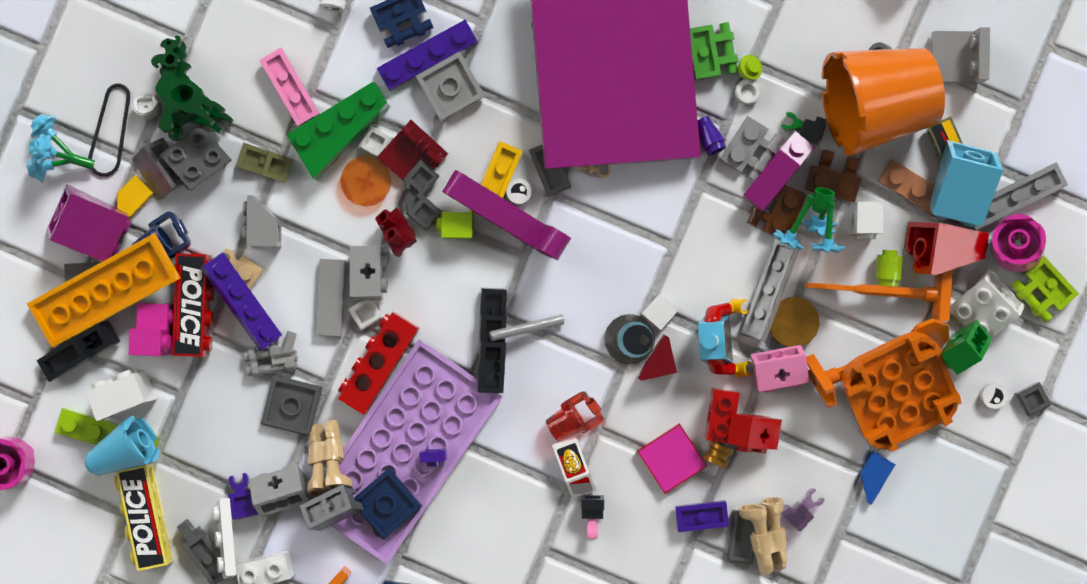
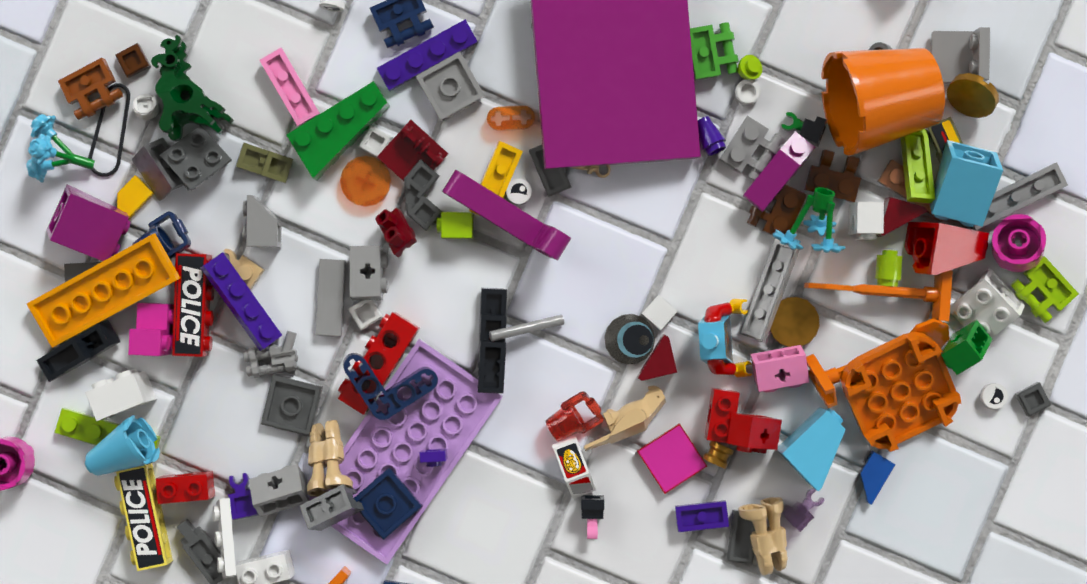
(87, 81): none -> dark orange plate
(133, 60): none -> reddish brown tile
(185, 487): none -> red brick
(389, 395): none -> dark blue beam
(509, 111): none -> clear orange beam
(631, 418): none -> tan animal
(814, 446): none -> medium azure slope
(899, 213): none -> dark red slope
(917, 167): none -> lime plate
(972, 95): none -> pearl gold tile

